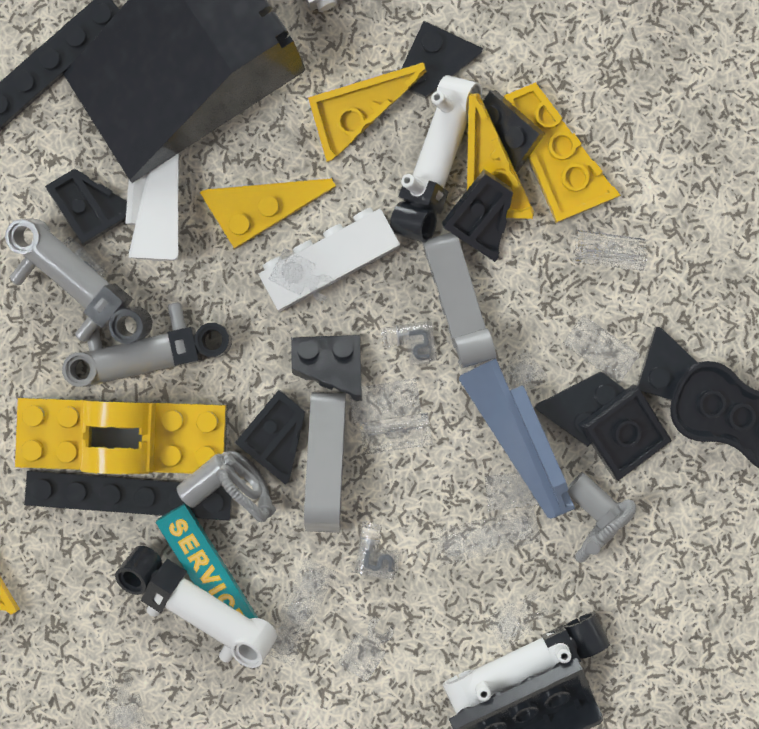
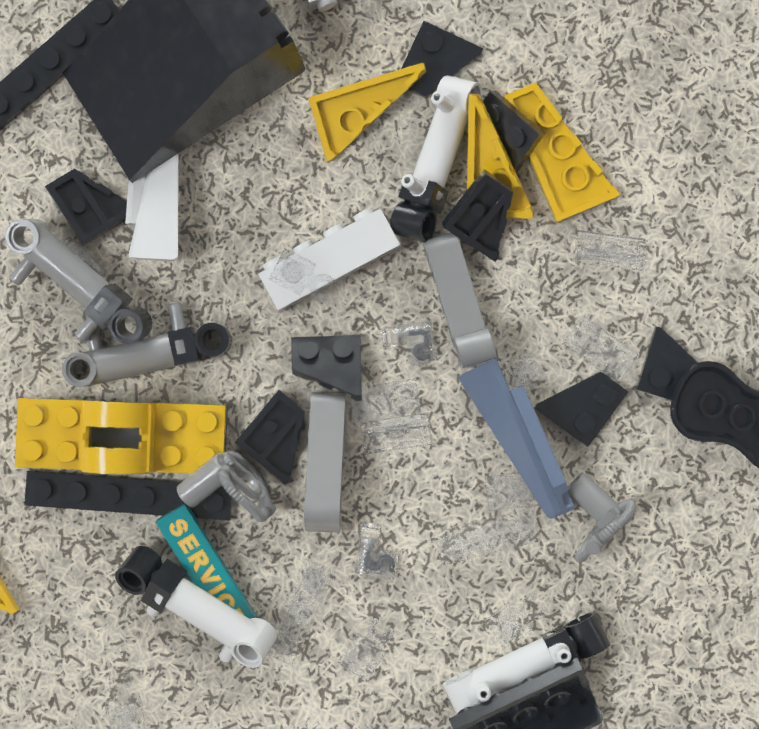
(253, 209): yellow wing -> none
(625, 432): black tile -> none

